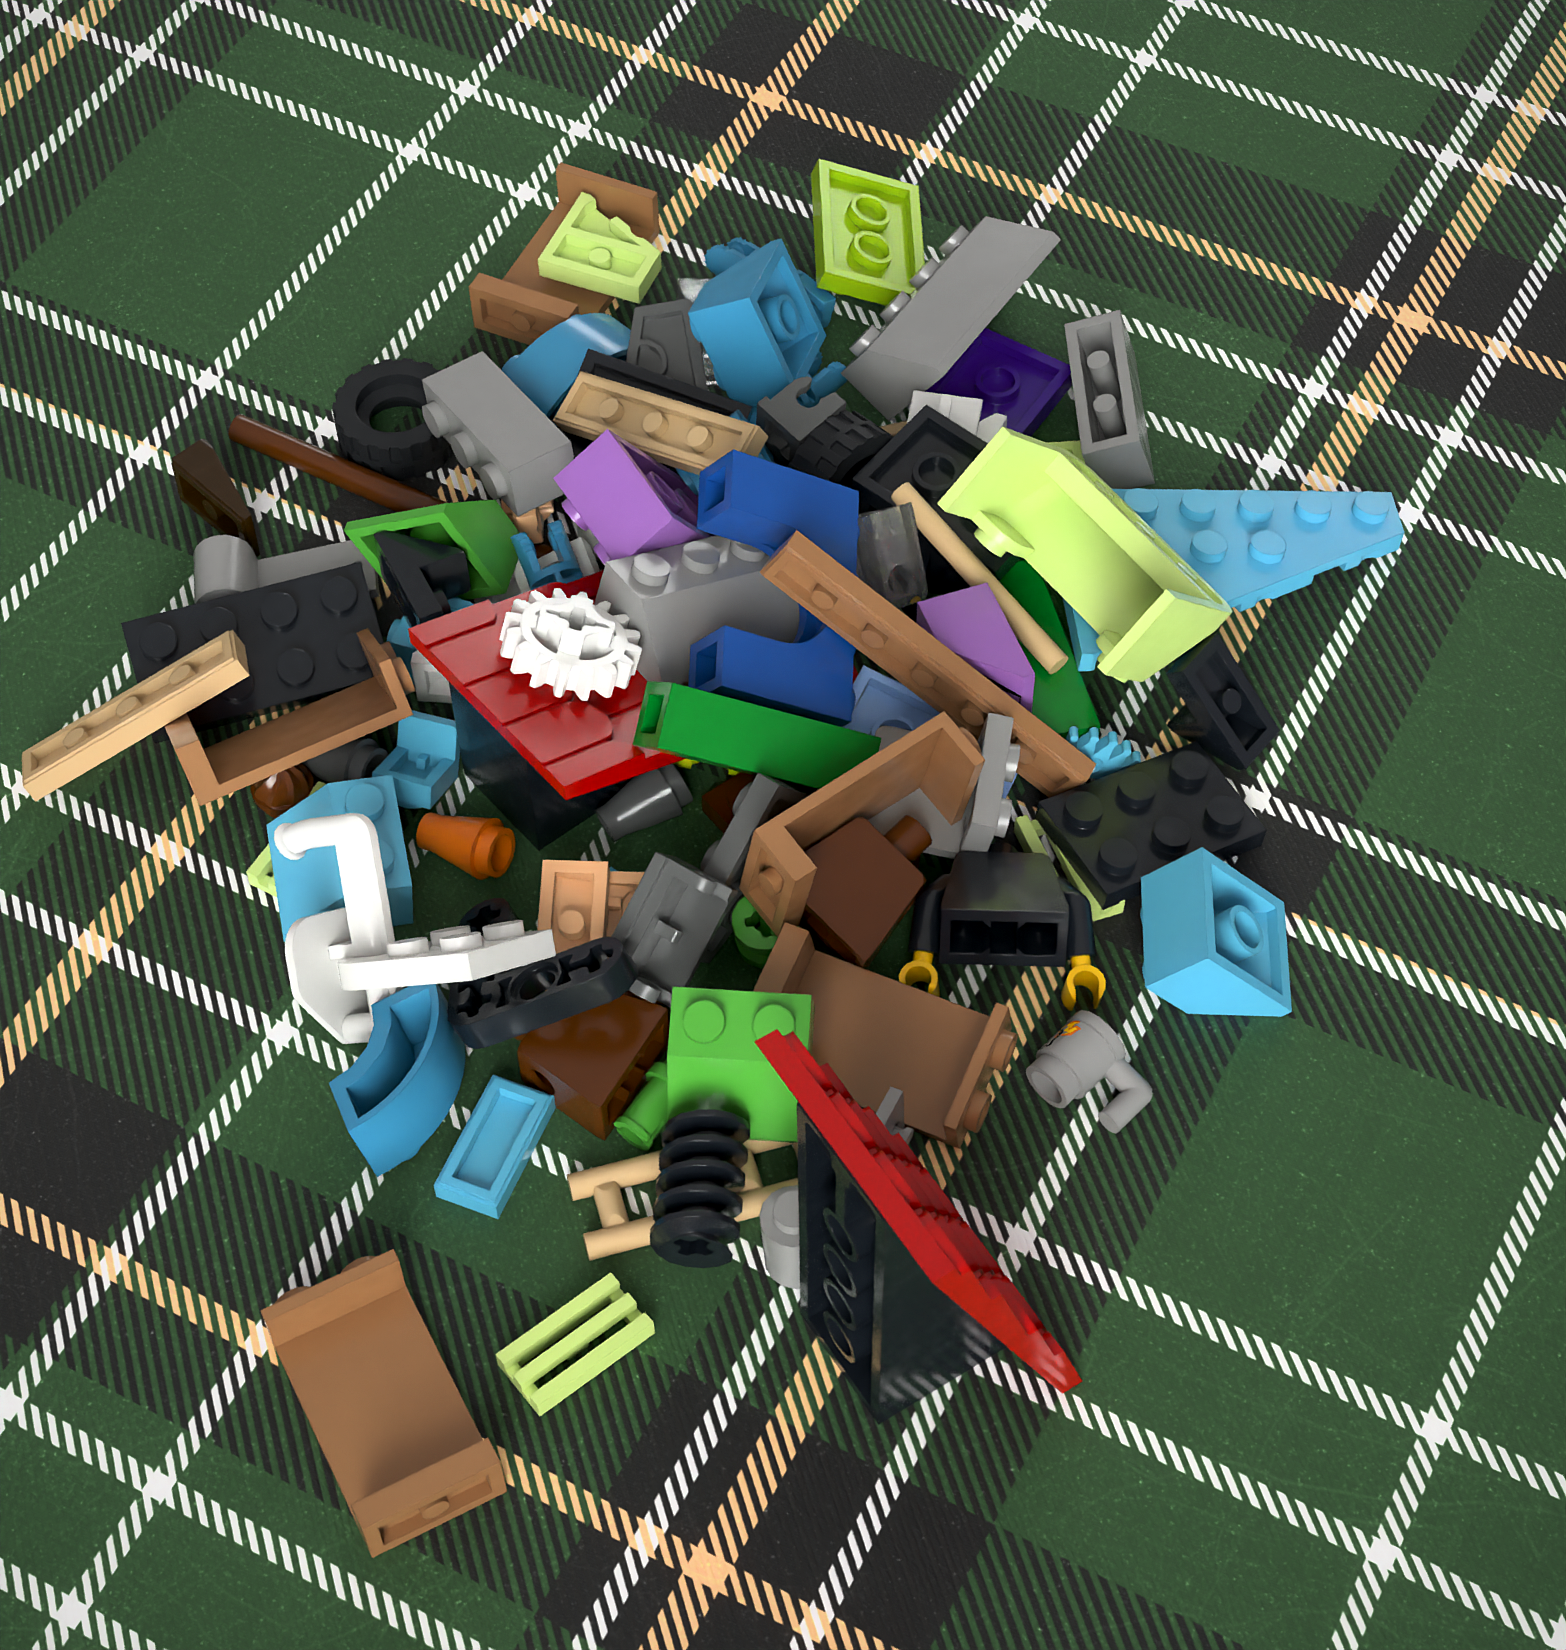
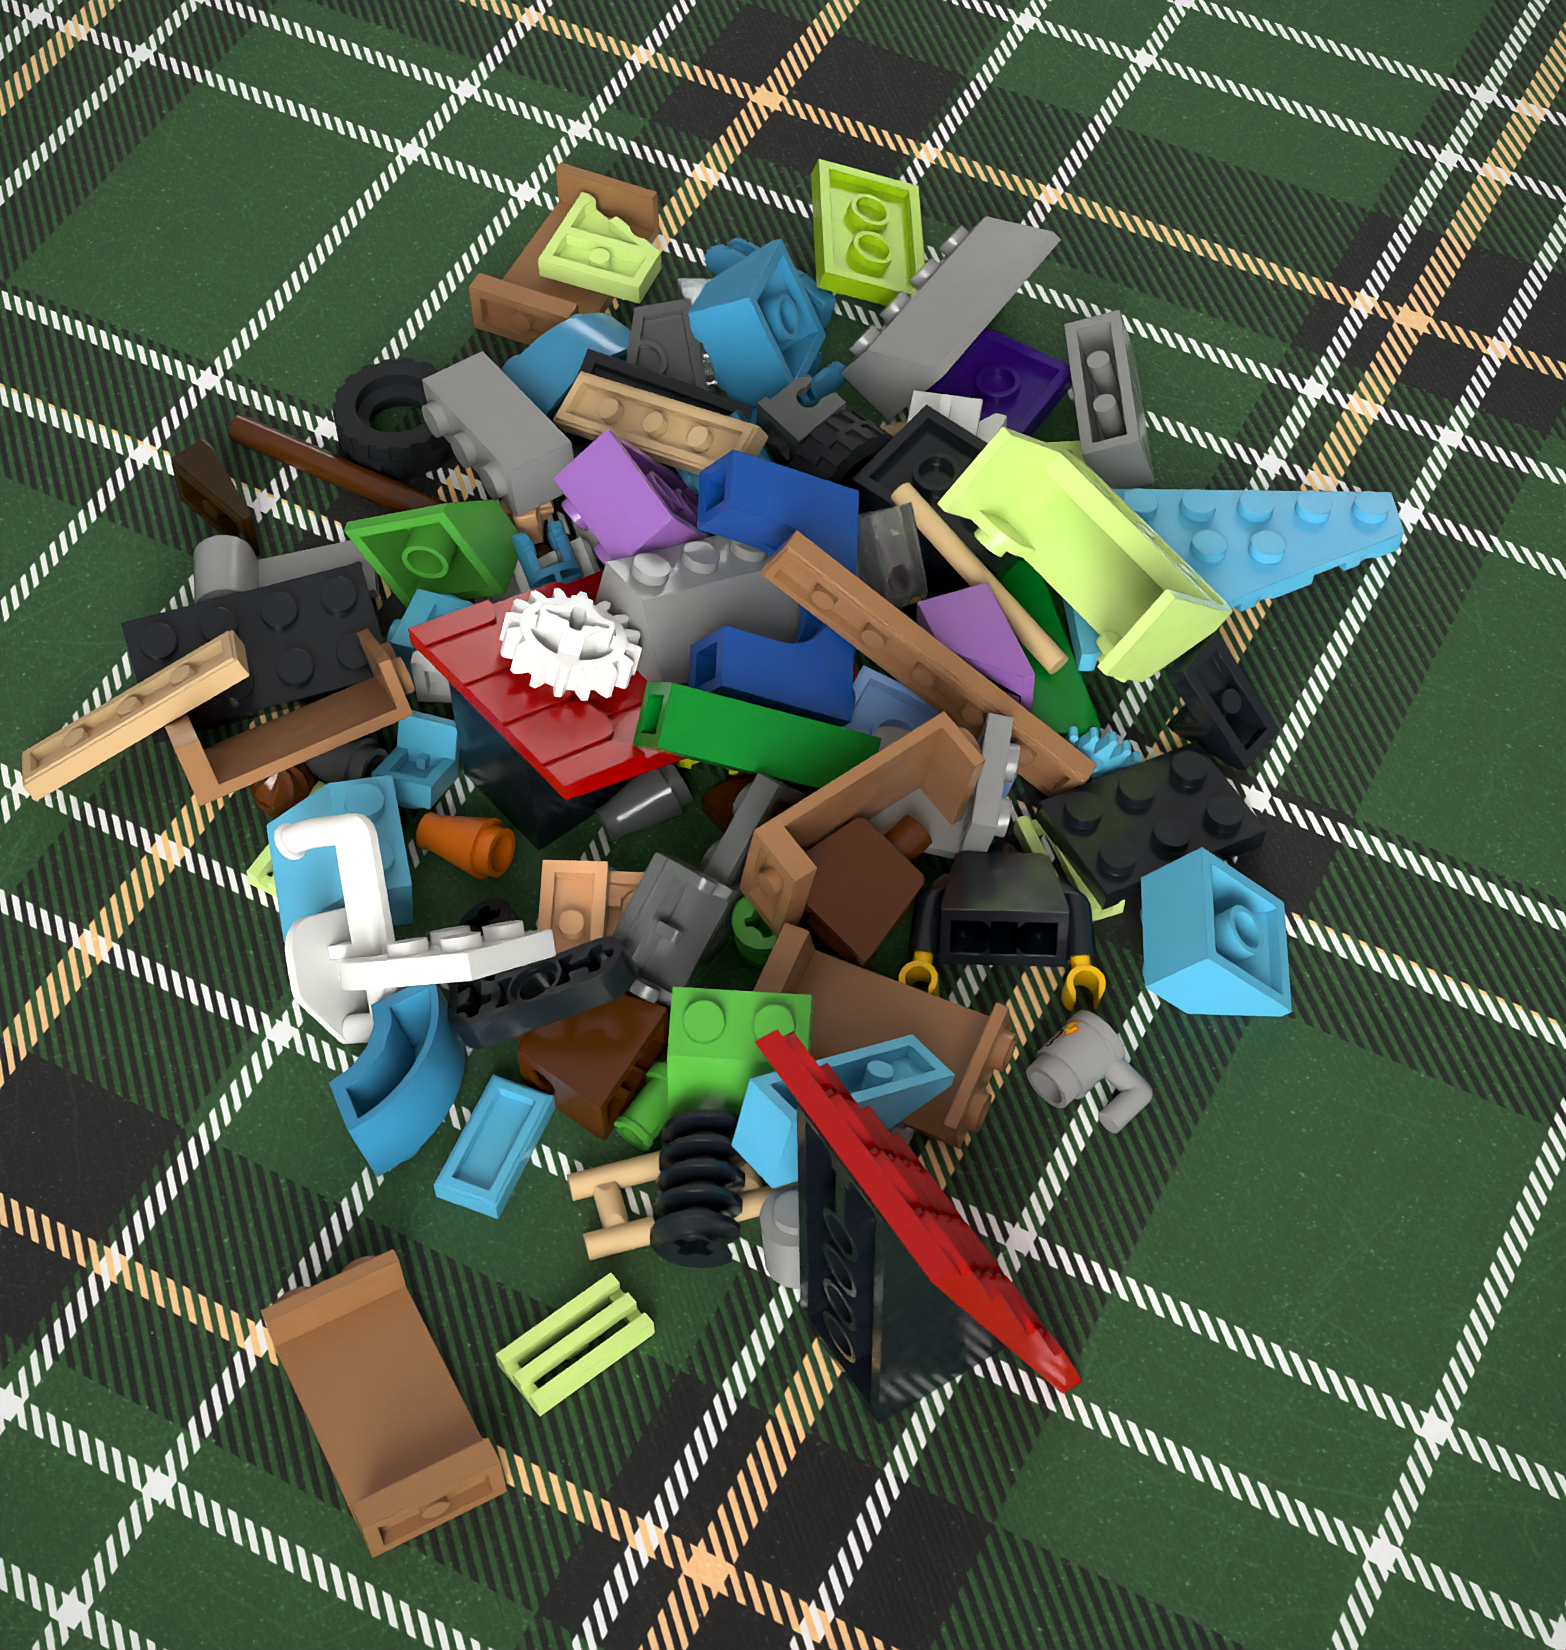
(421, 575): black slope -> none
(886, 1076): none -> medium azure slope

